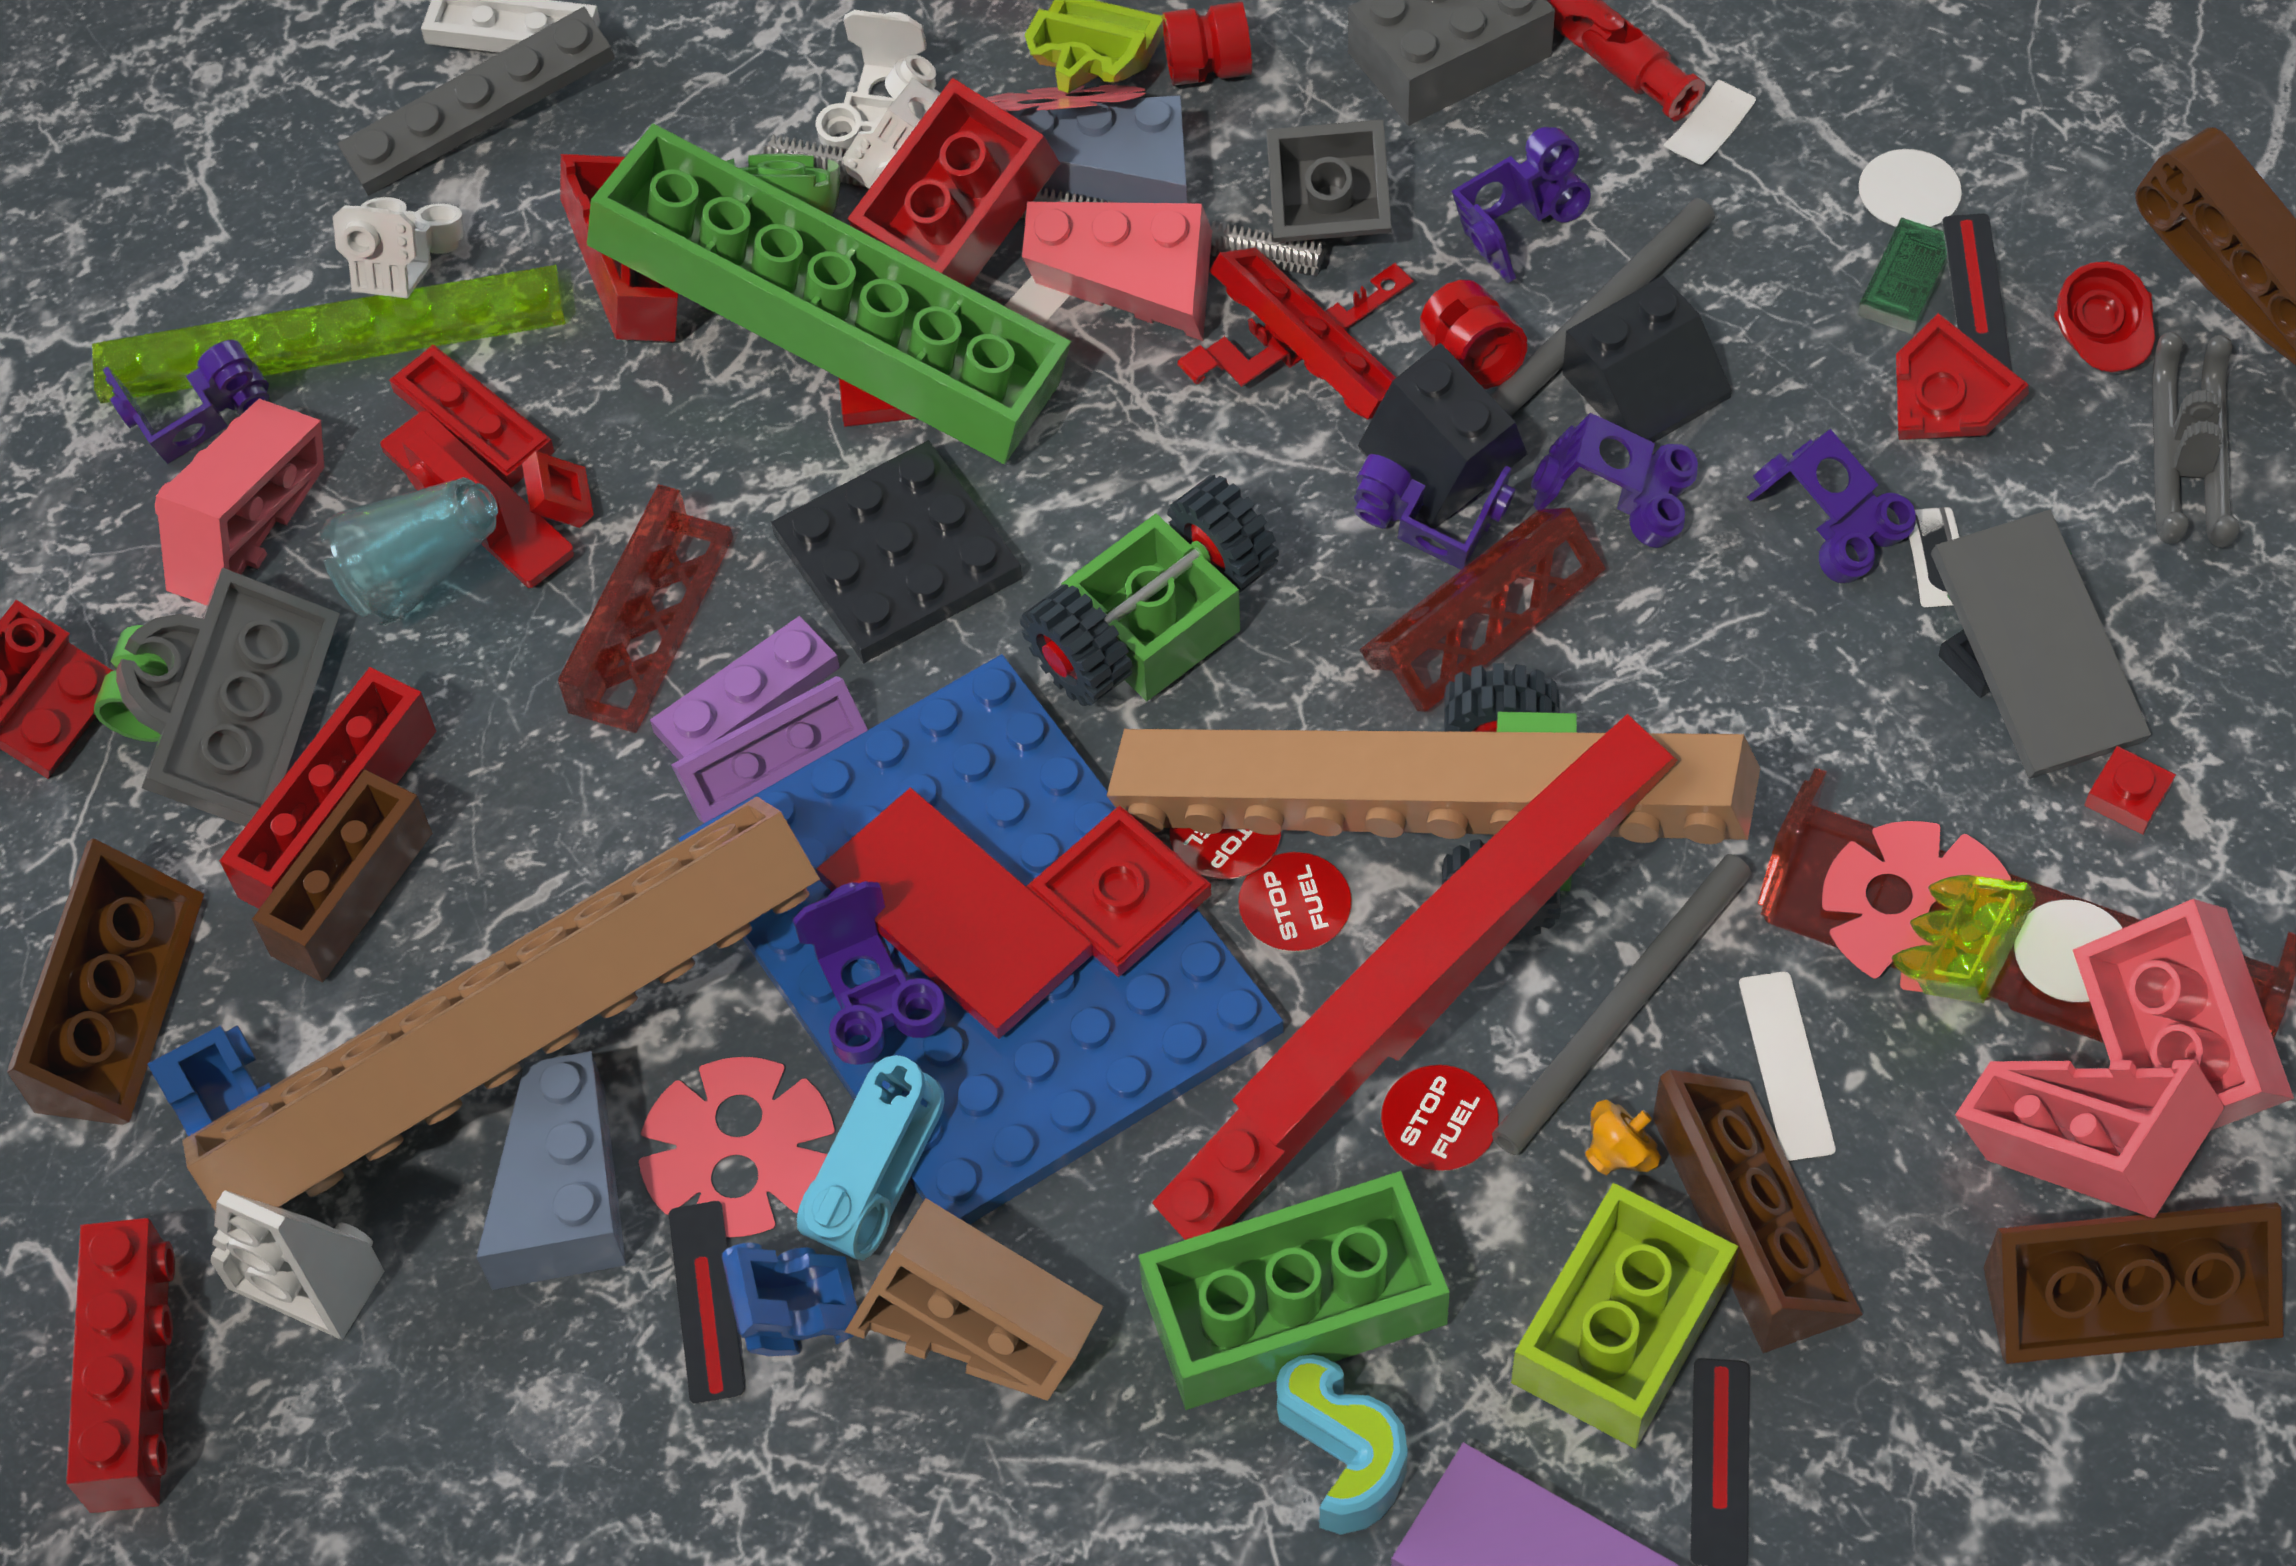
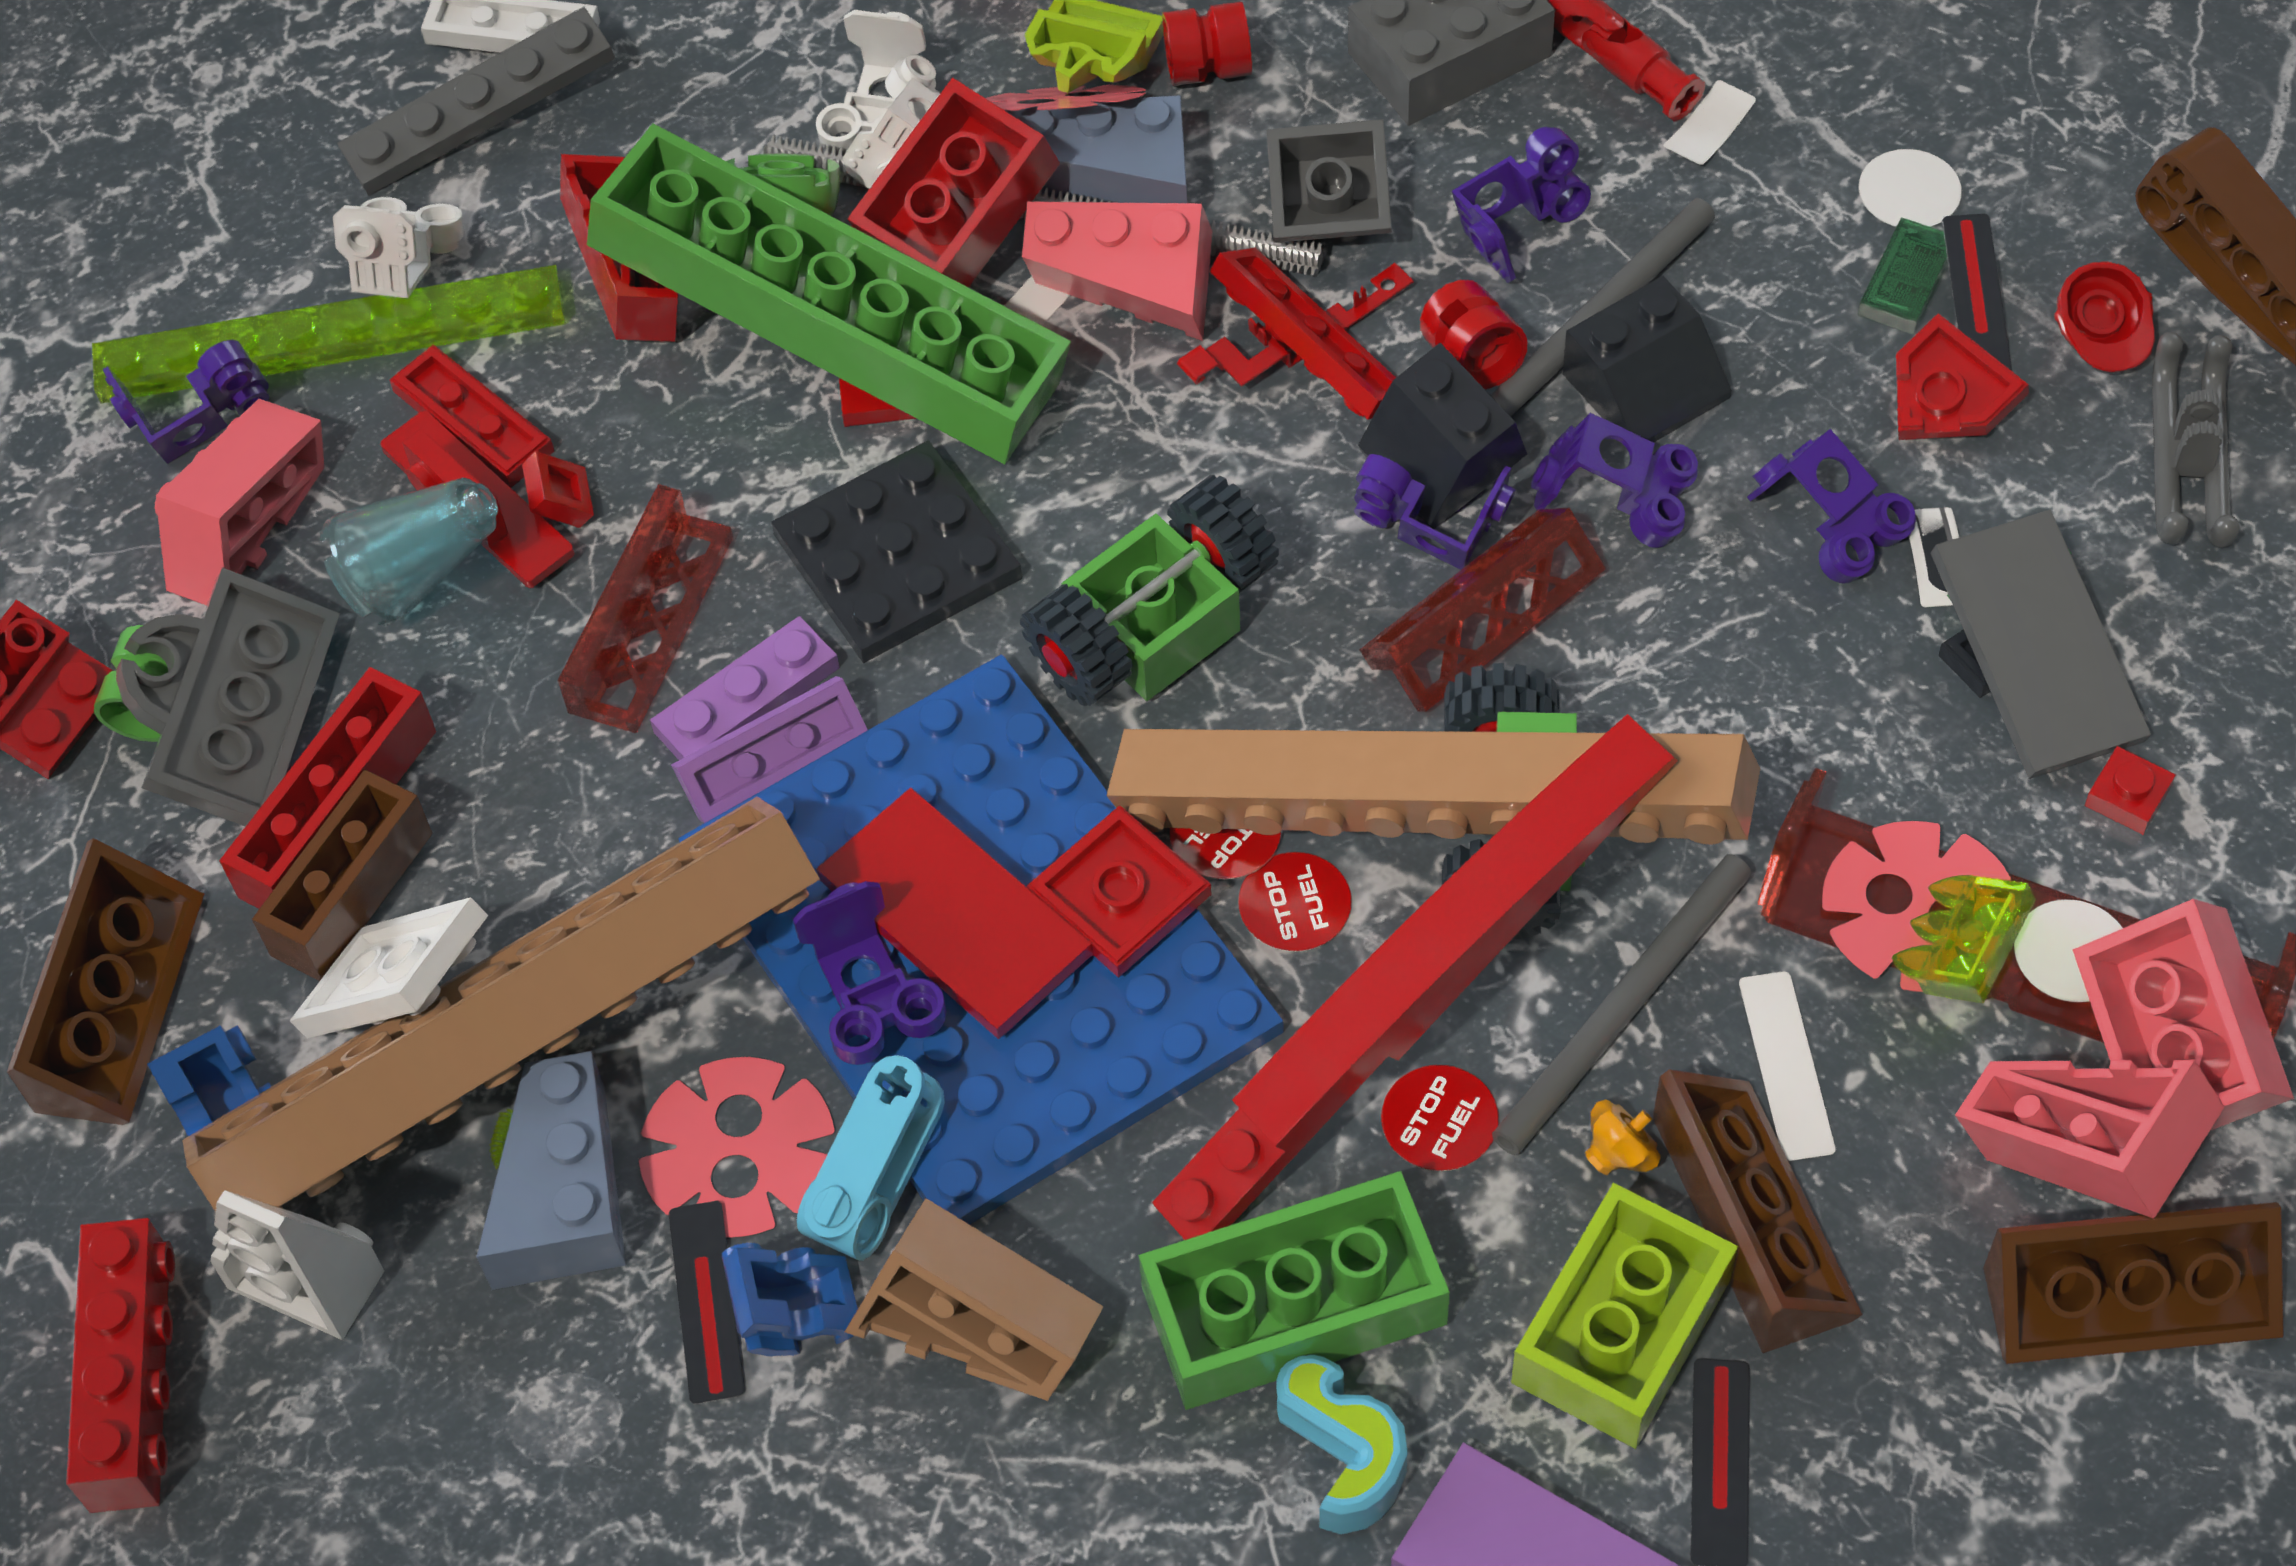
(391, 969): none -> white plate
(499, 1149): none -> clear neon green leg

